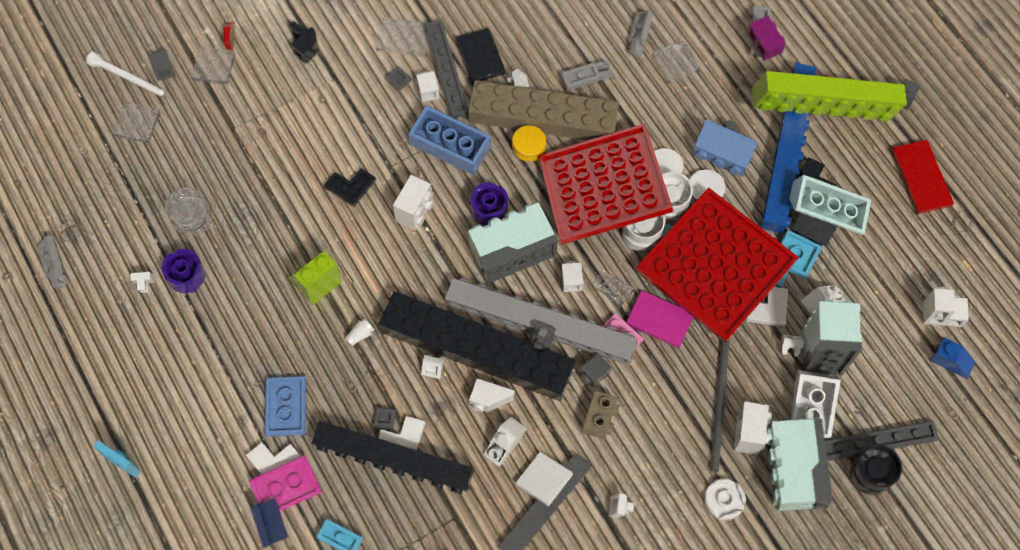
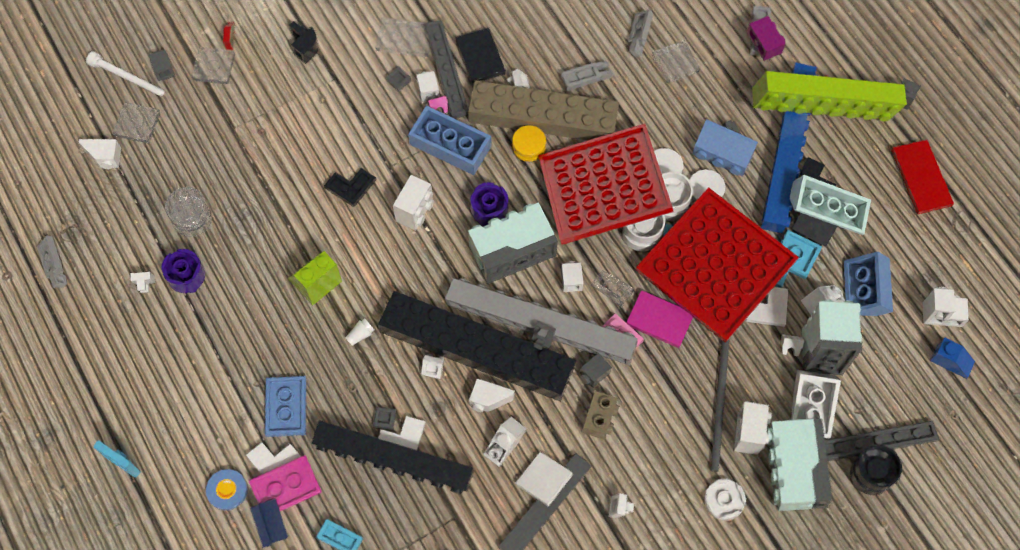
(103, 151): none -> white slope
(226, 489): none -> medium blue tile
(438, 102): none -> dark pink tile
(869, 283): none -> medium blue slope

